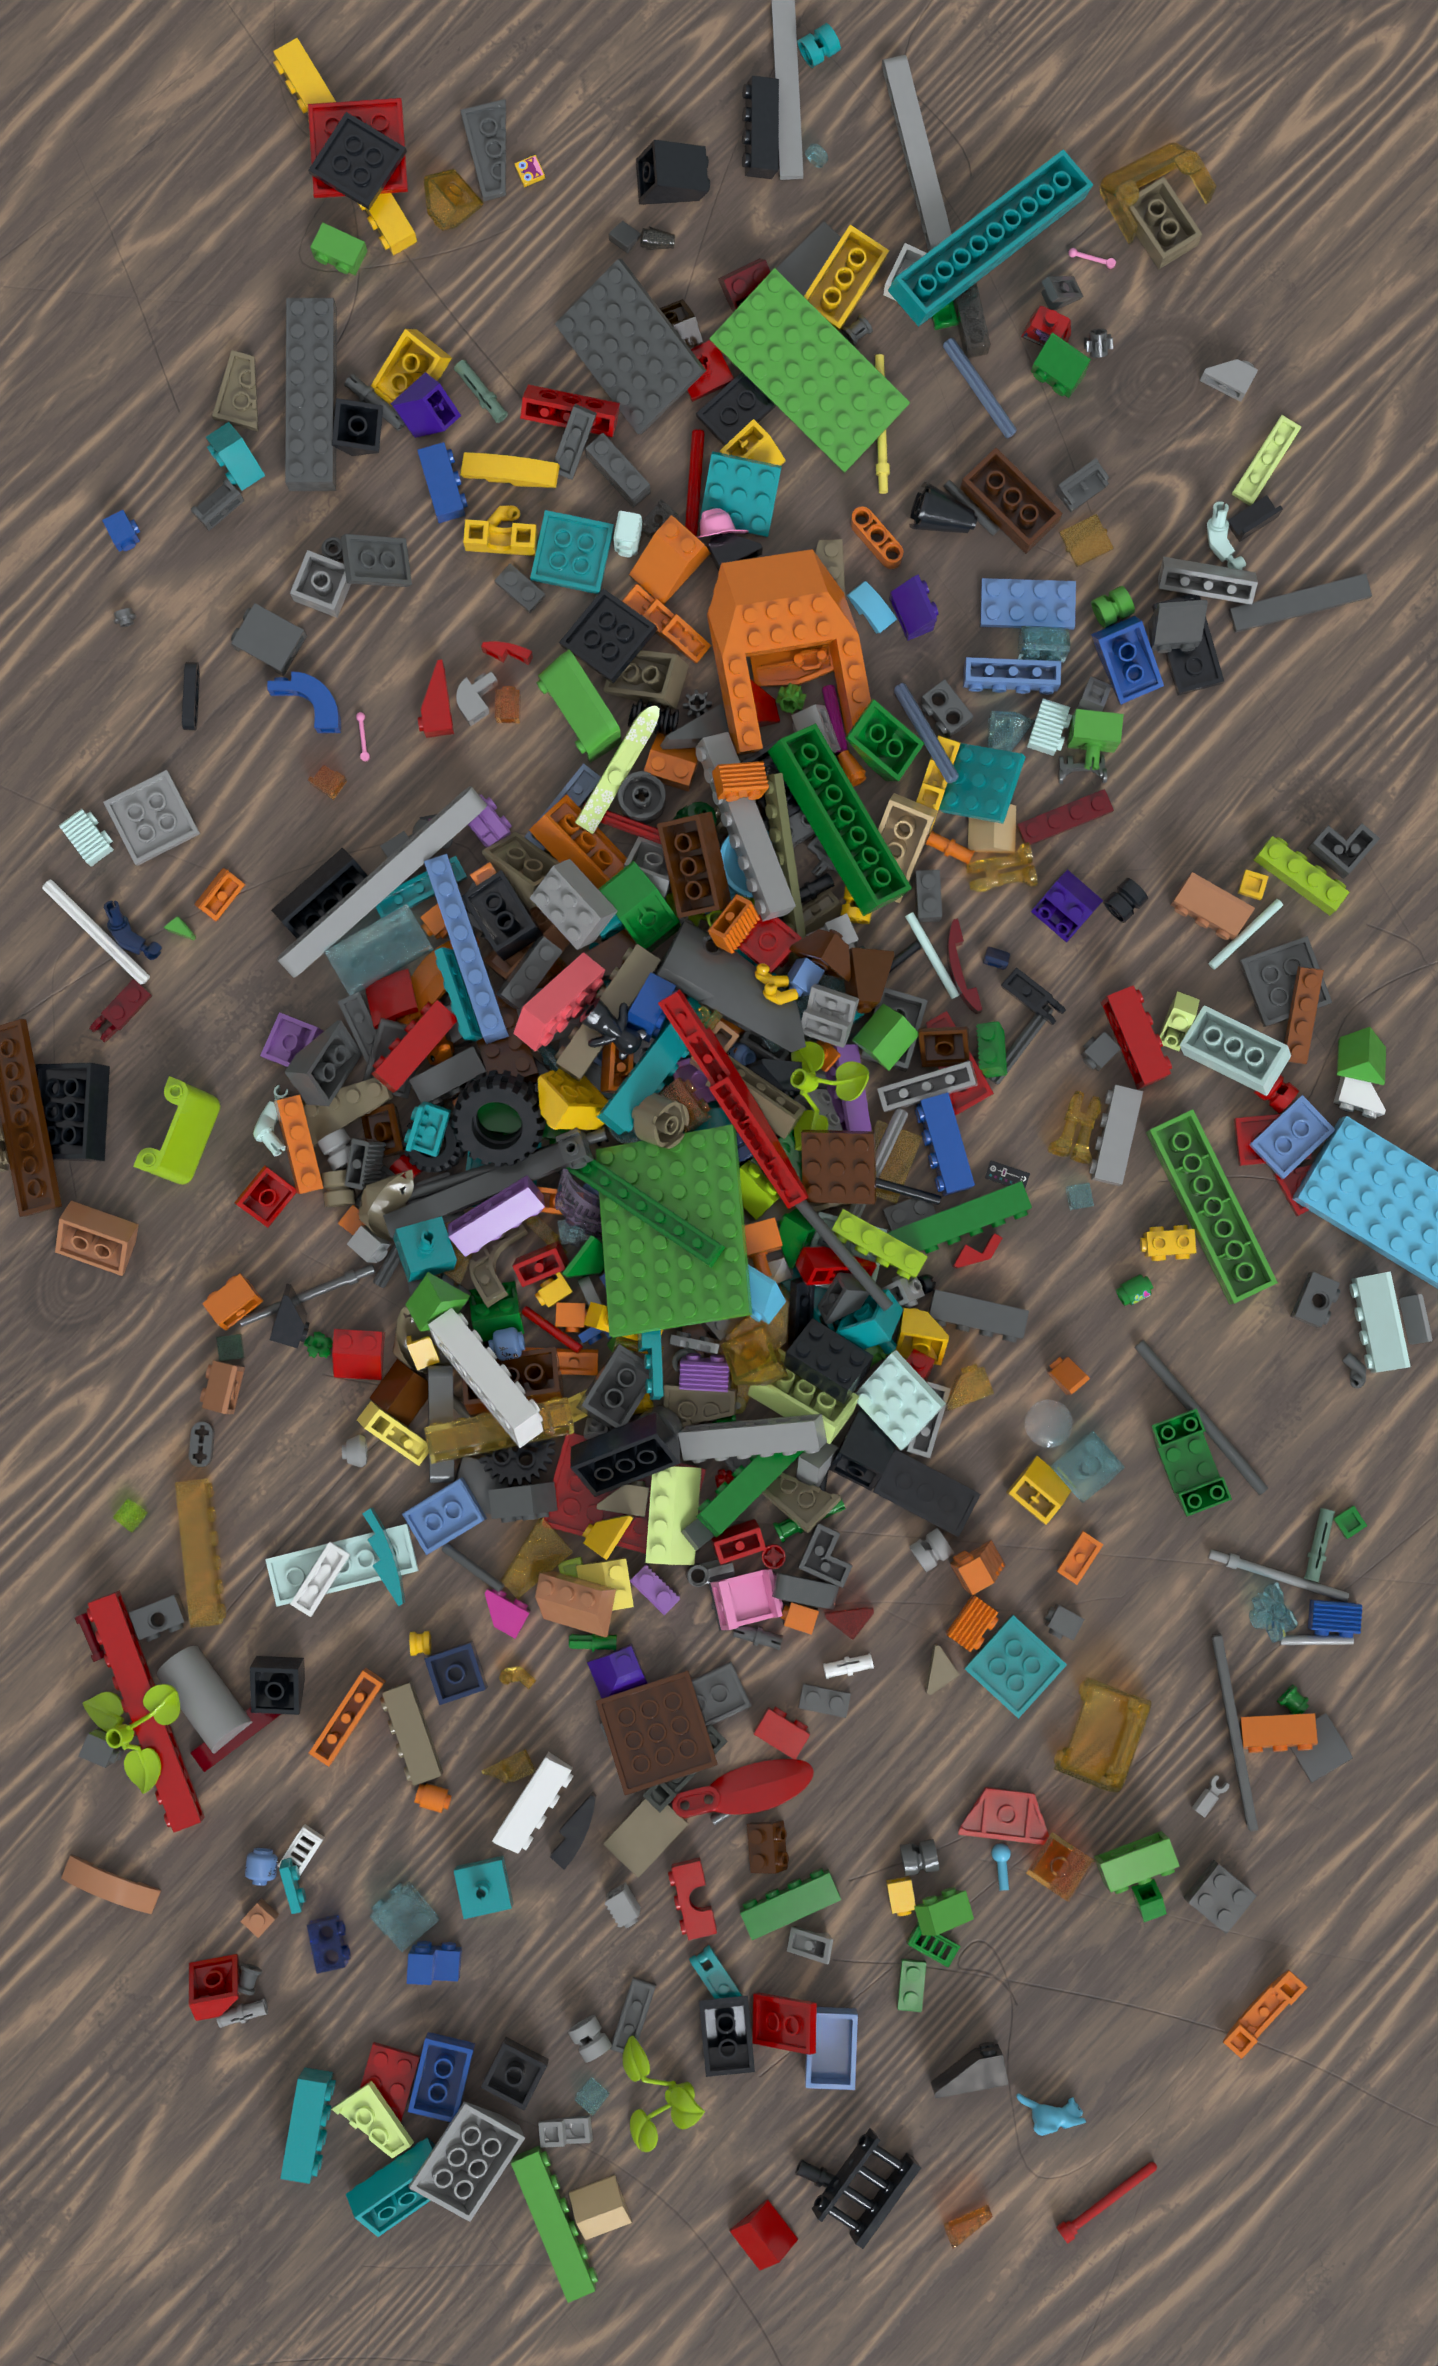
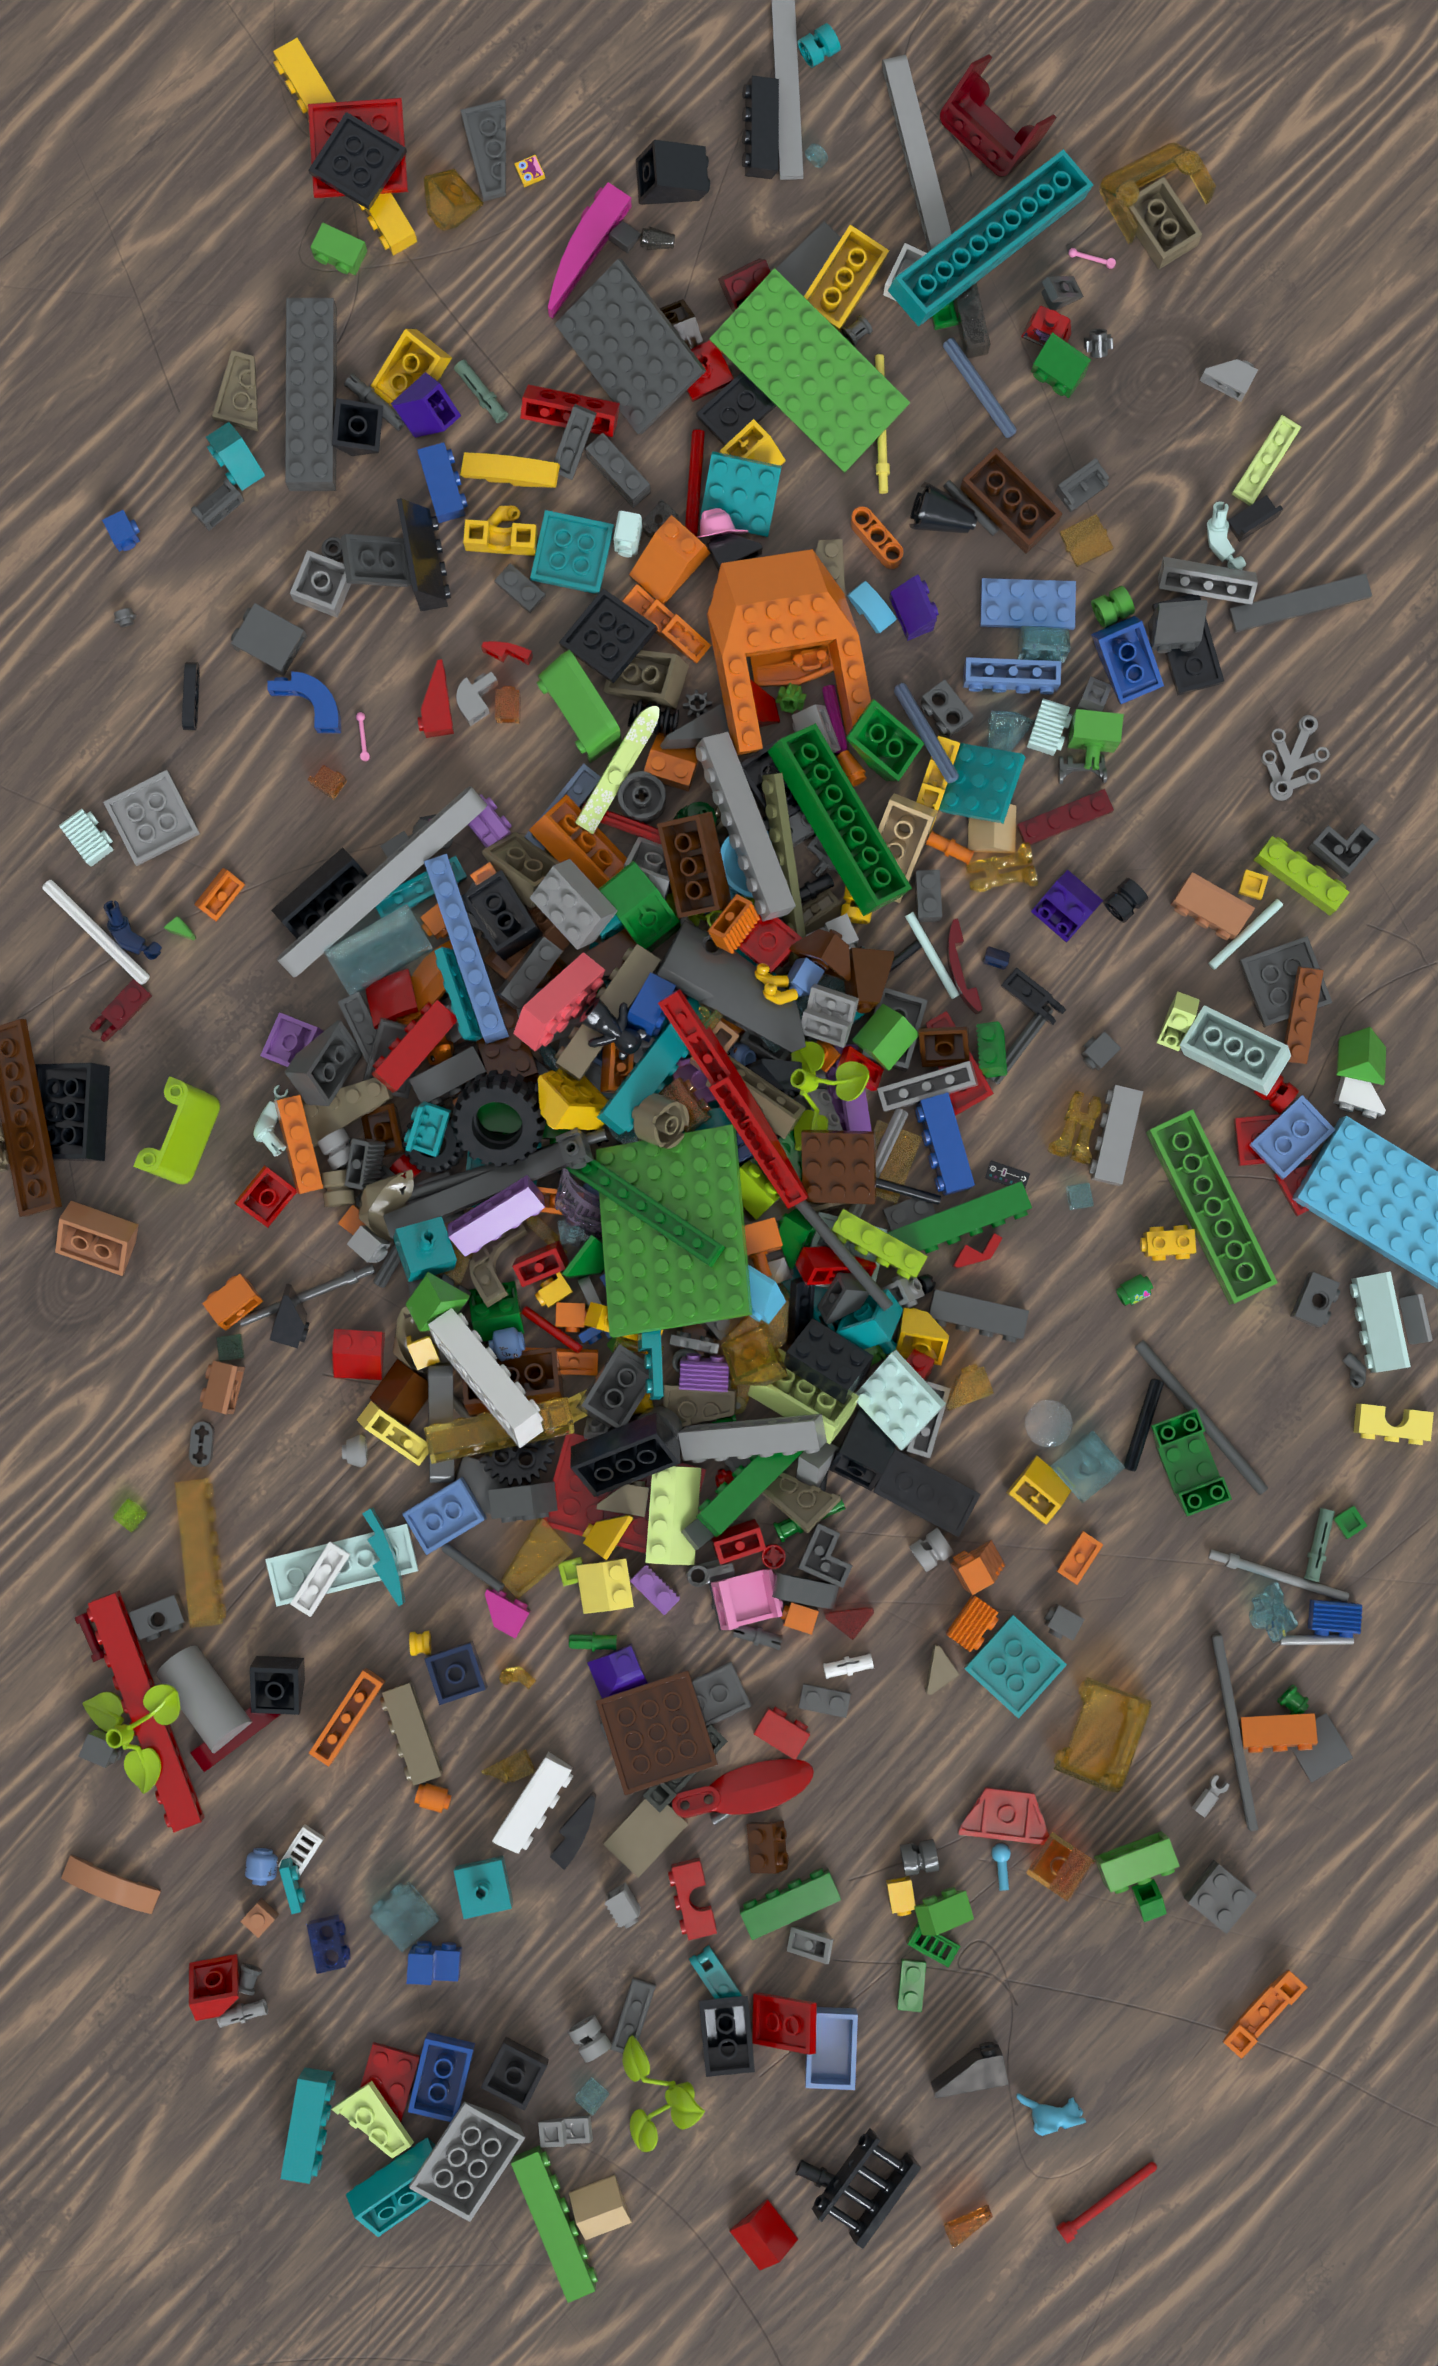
(318, 1344): green plant -> none
(423, 555): none -> black slope
(575, 1602): nougat slope -> none
(587, 241): none -> dark pink slope
(740, 781): orange brick -> none
(875, 1071): none -> red plate
(982, 129): none -> dark red windscreen
(1067, 1375): orange slope -> none
(1136, 1037): red brick -> none
(1143, 1425): none -> black axle
(1291, 761): none -> light grey plant
(1415, 1425): none -> light yellow arch

